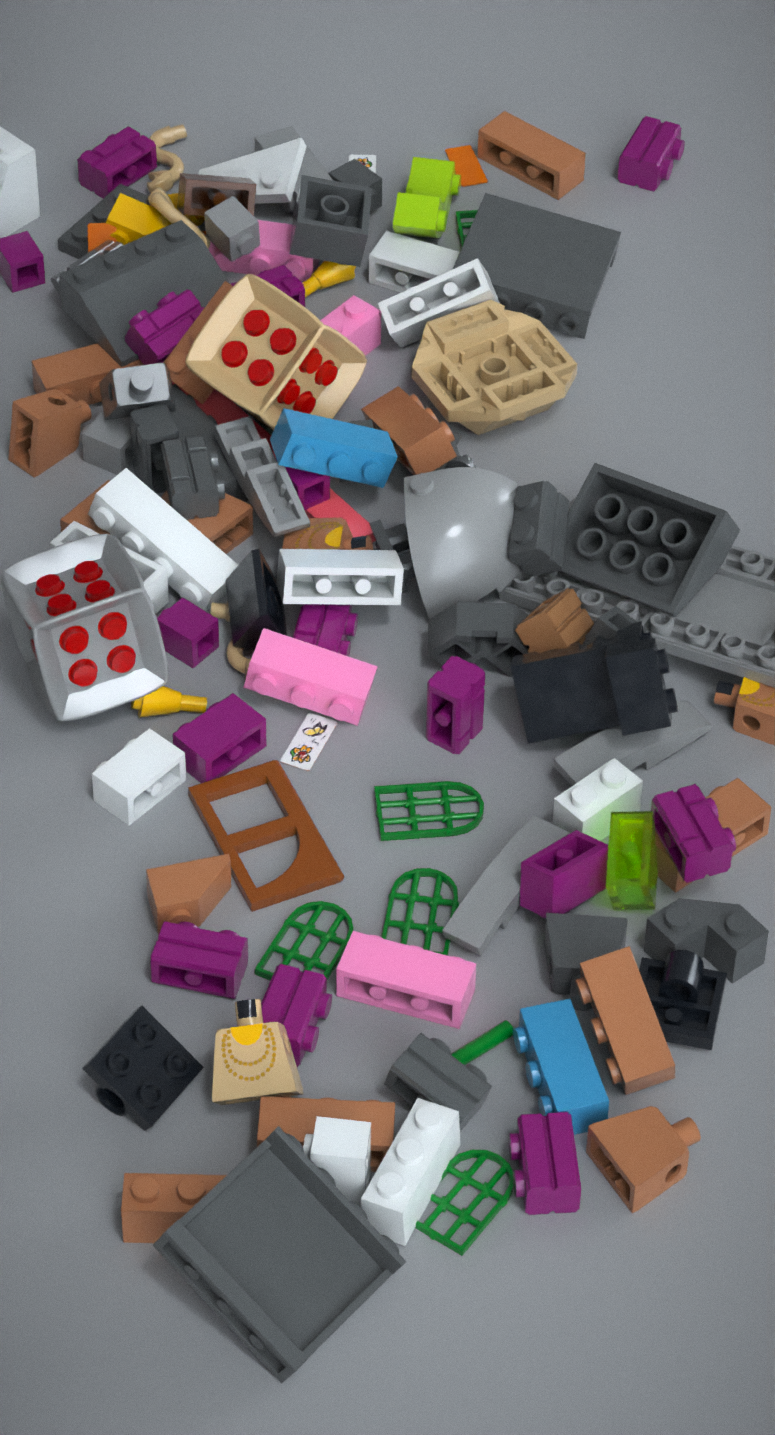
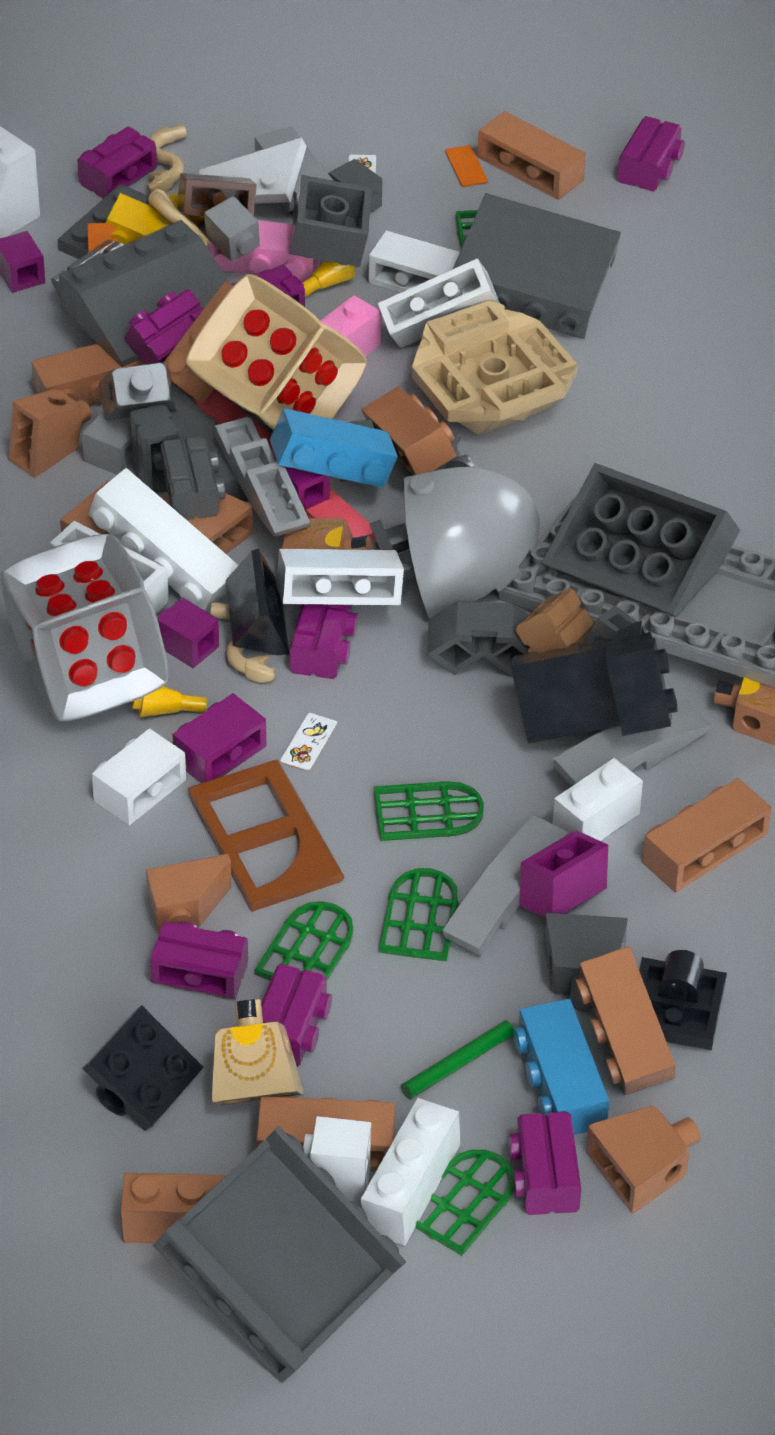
(310, 676): bright pink brick -> none
(406, 979): bright pink brick -> none
(427, 198): lime brick -> none
(434, 1075): dark grey brick -> none
(455, 704): magenta brick -> none
(538, 528): dark grey brick -> none
(632, 861): clear neon green slope -> none
(692, 833): magenta brick -> none
(713, 930): dark grey brick -> none

